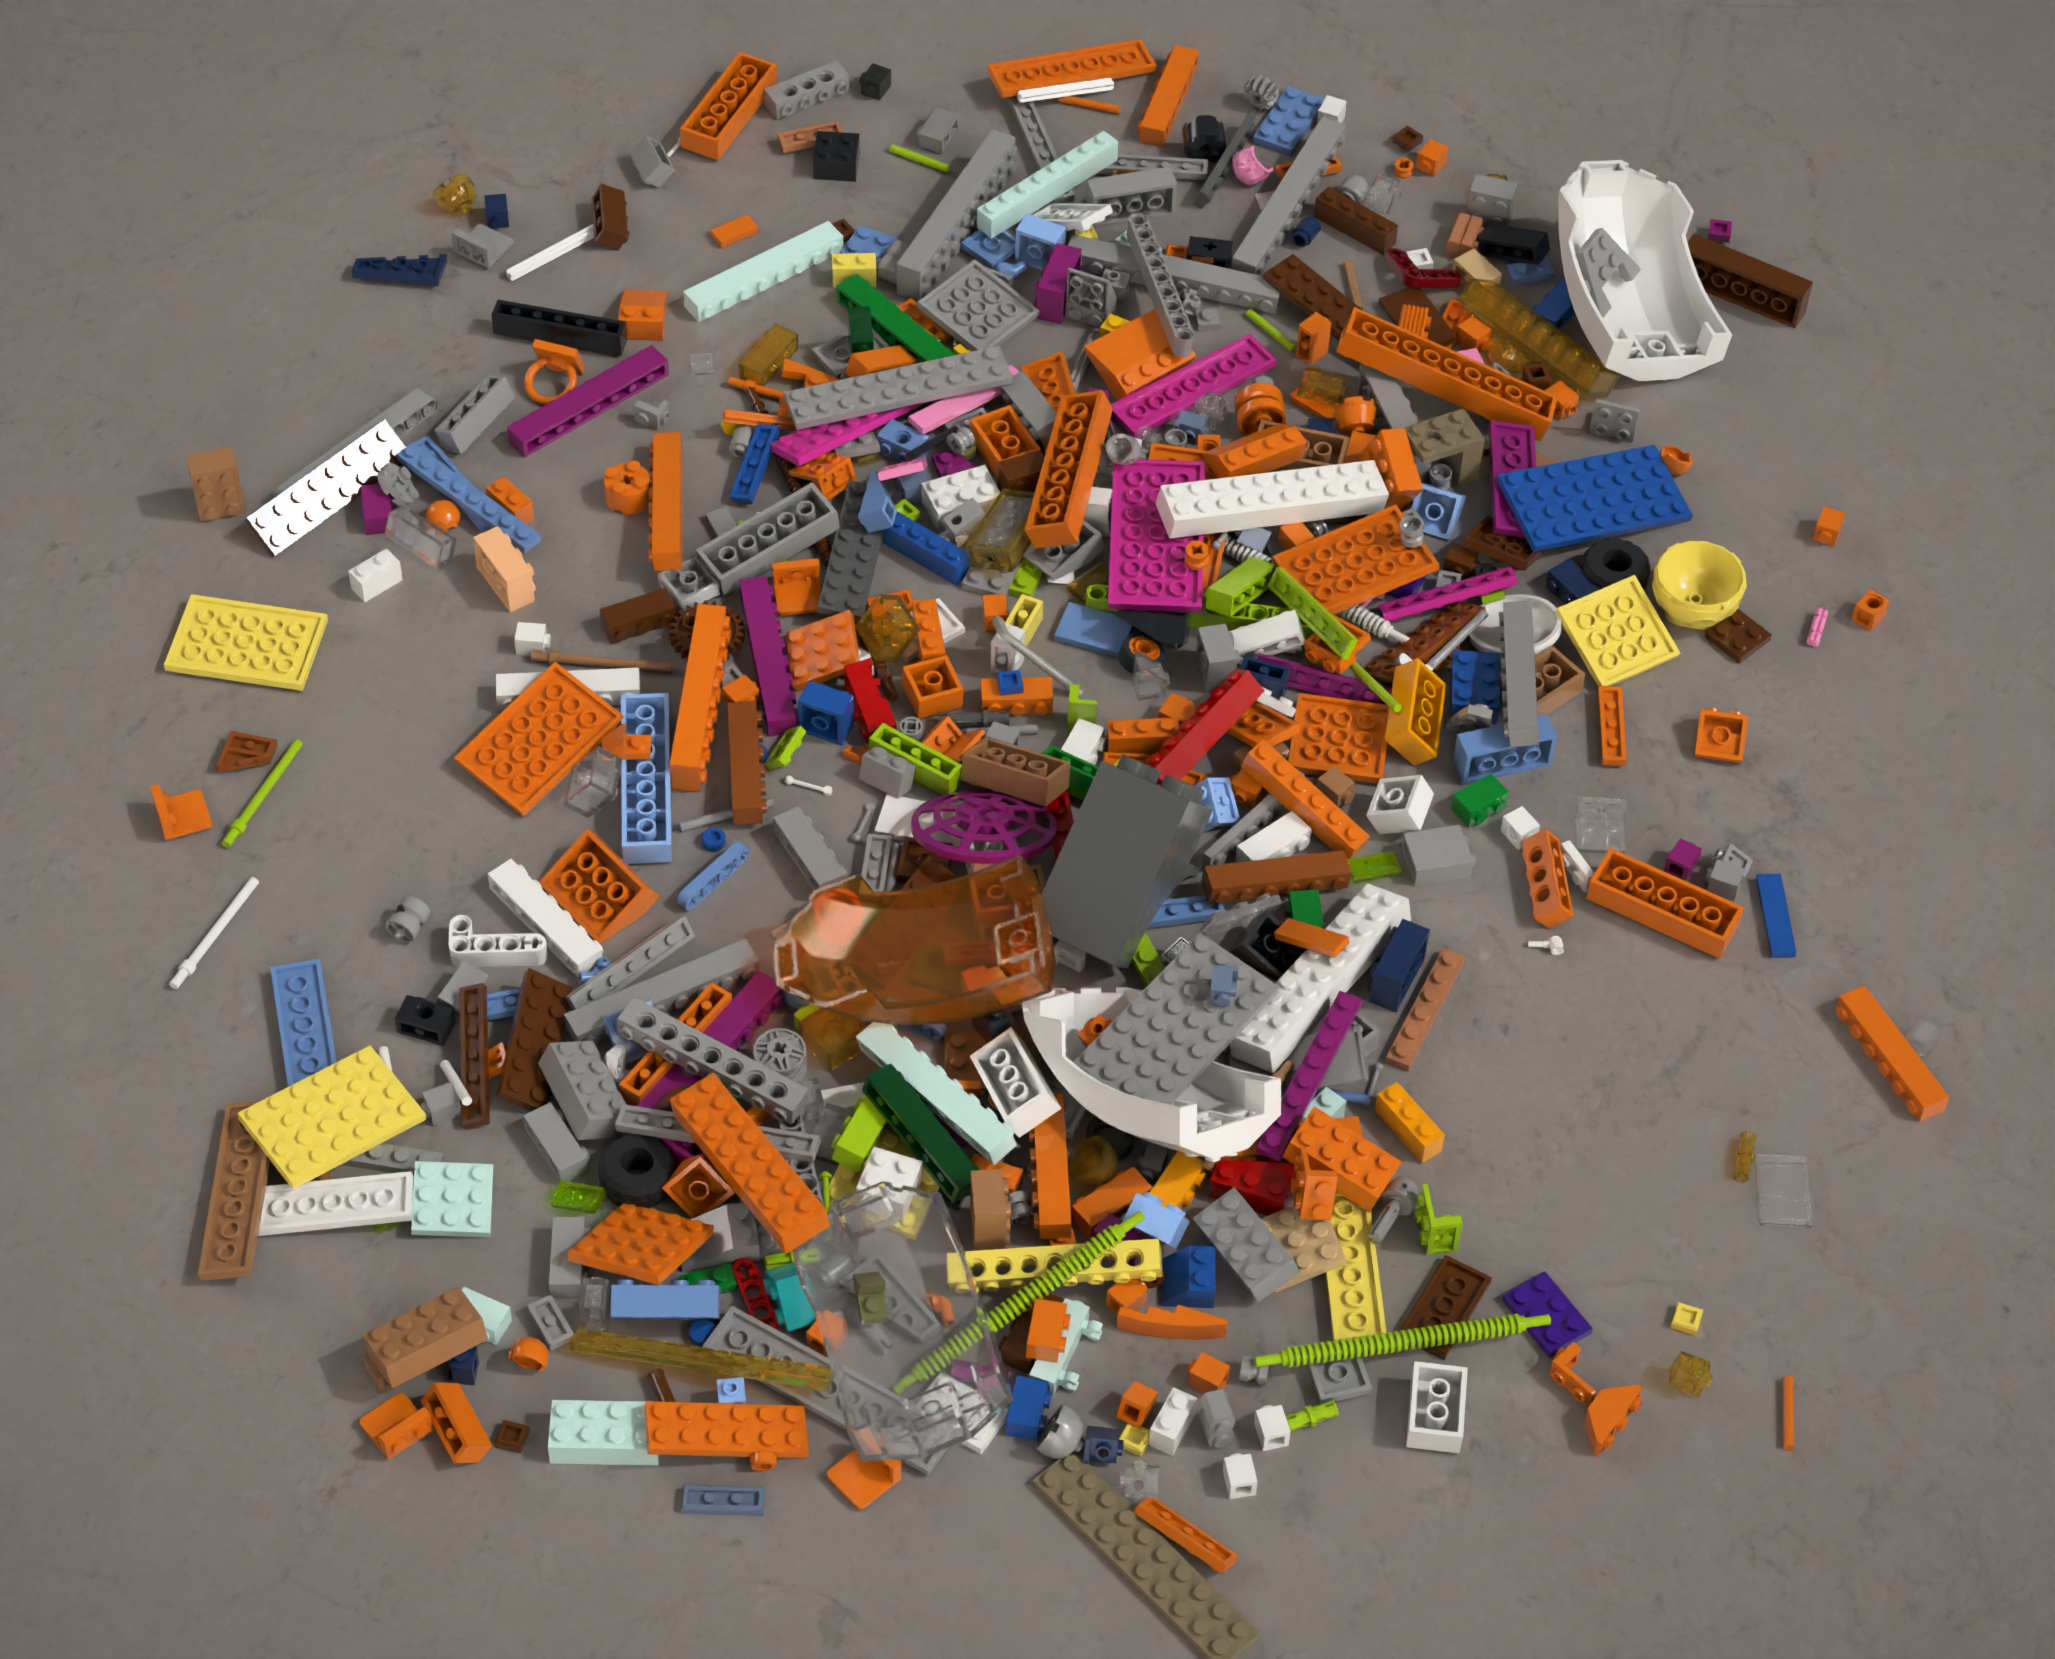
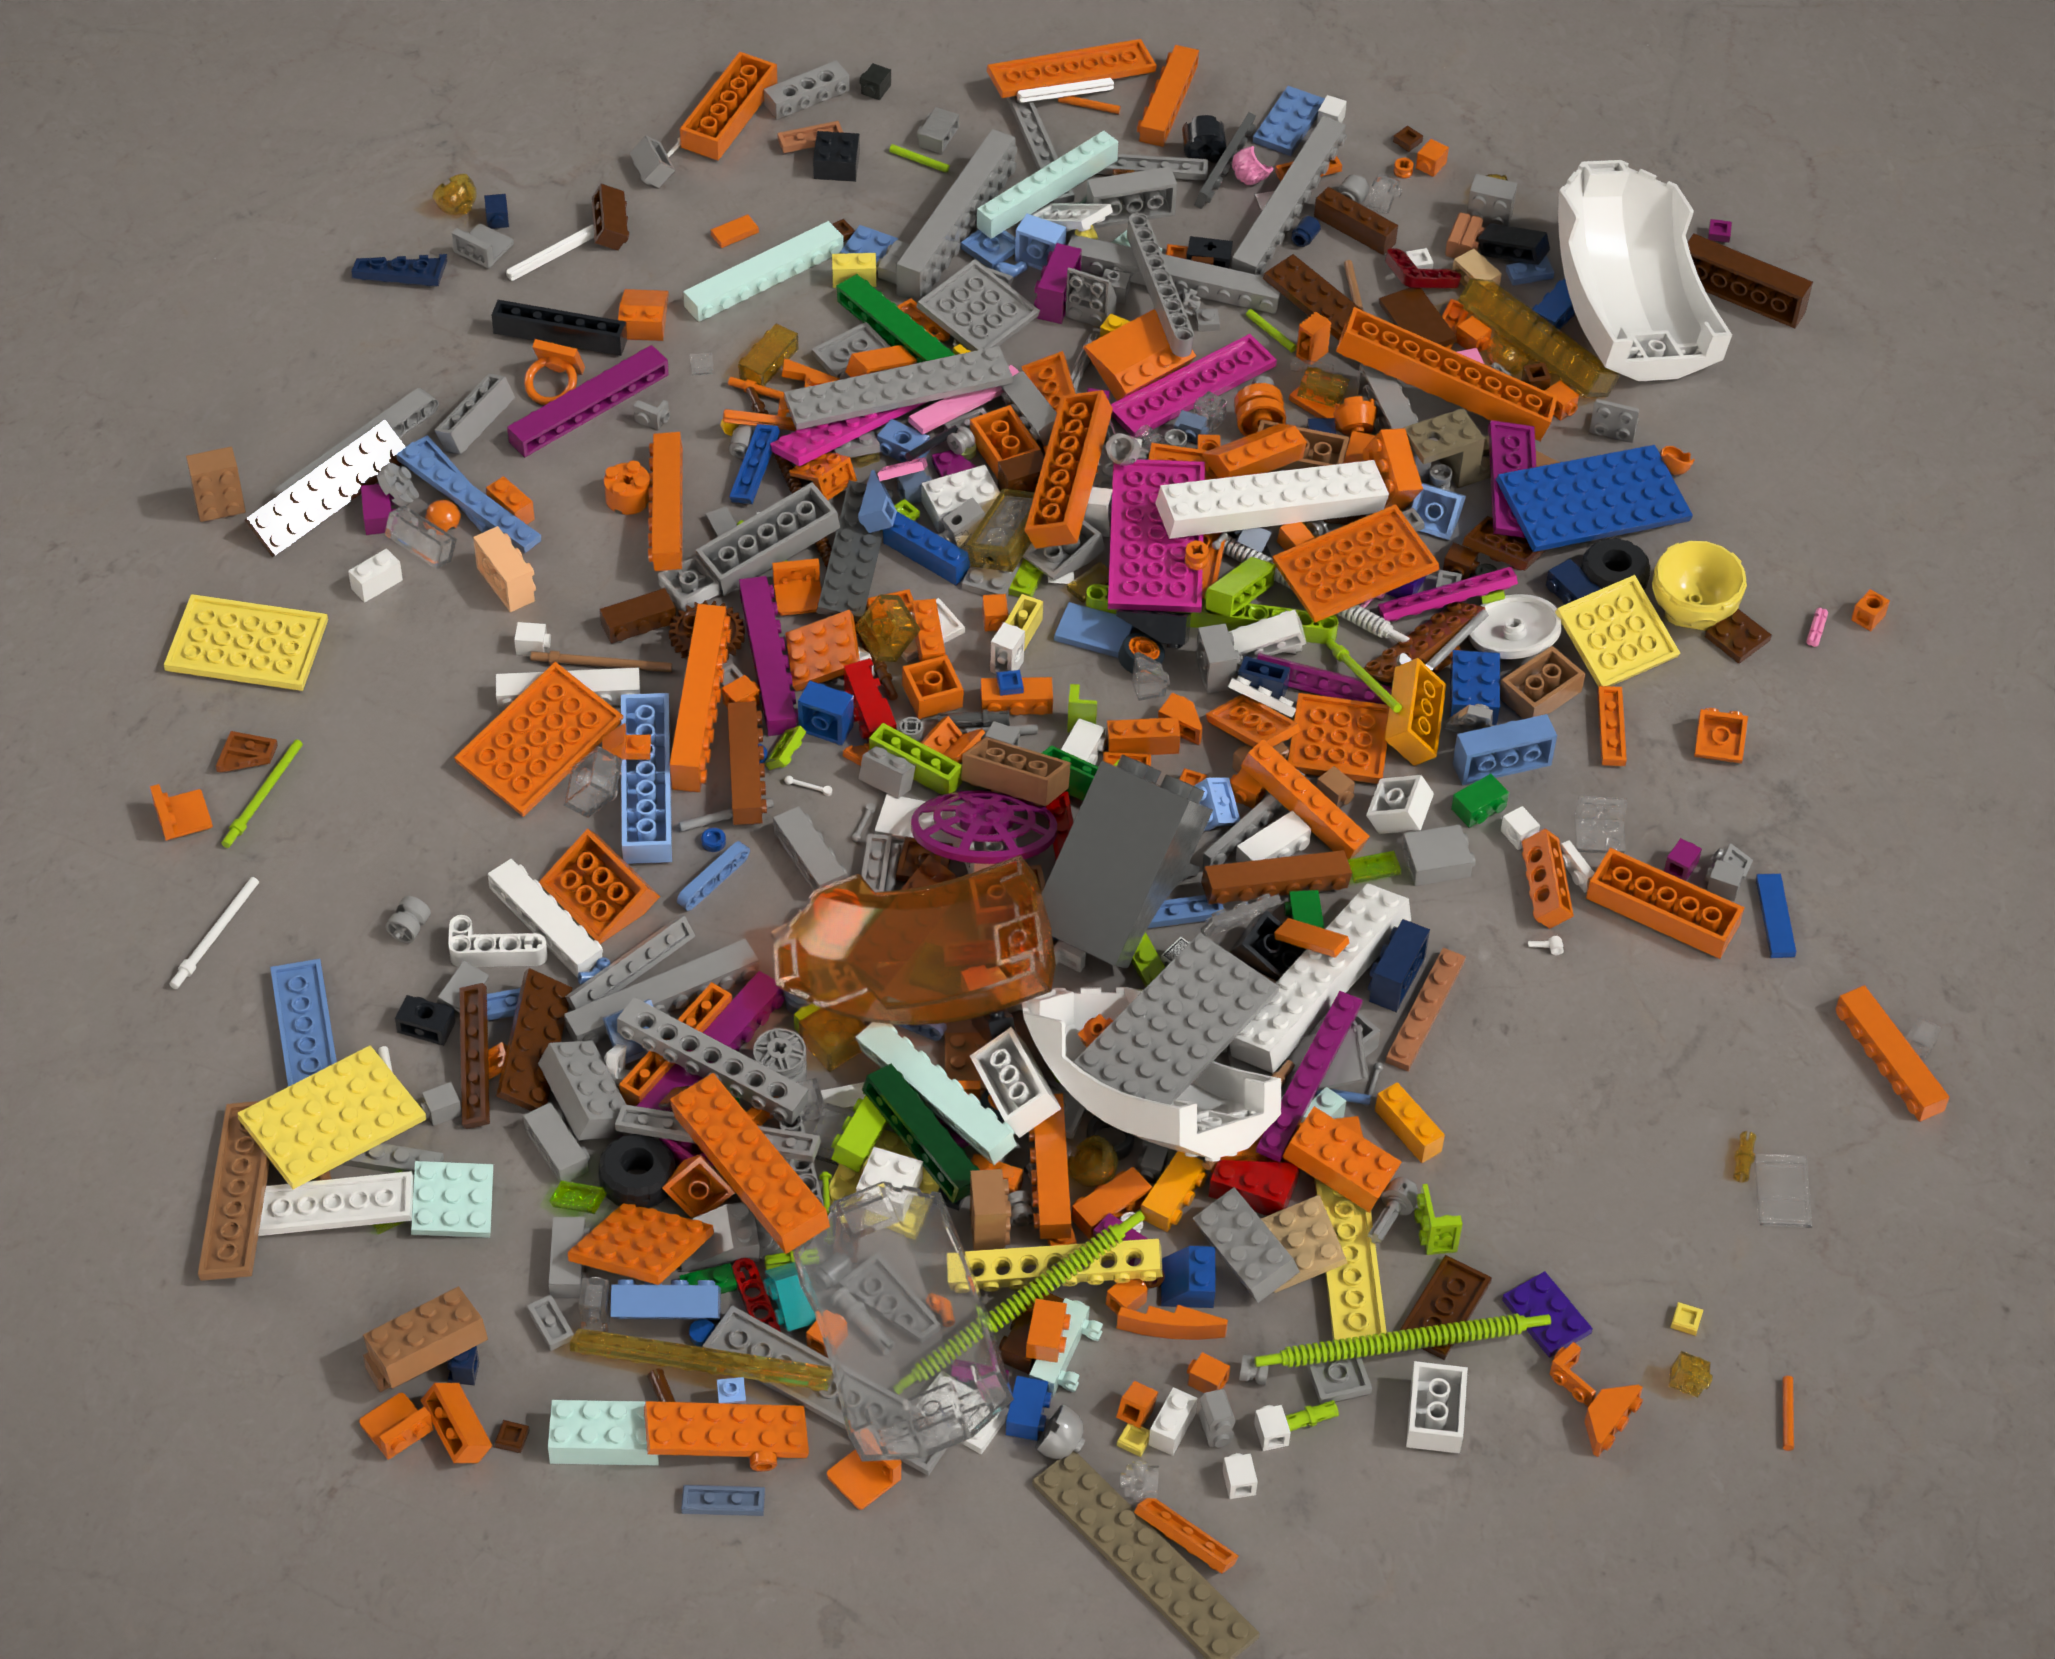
(456, 1082): white bar -> none
(494, 1314): light aqua slope -> none
(529, 1353): orange hair -> none
(860, 329): dark green slope -> none
(870, 1297): olive slope -> none
(1001, 629): light grey piece -> none
(1102, 1445): dark blue brick -> none
(1159, 1222): light blue brick -> none
(1206, 725): red brick -> none
(1223, 985): sand blue brick -> none
(1261, 92): light grey gear -> none
(1312, 613): lime tile -> none
(1313, 1189): orange bracket -> none
(1318, 651): orange plate -> none
(1411, 531): light grey wheel -> none
(1415, 320): orange brick -> none
(1520, 674): light grey brick -> none
(1599, 260): light grey wing -> none
(1829, 526): orange brick -> none

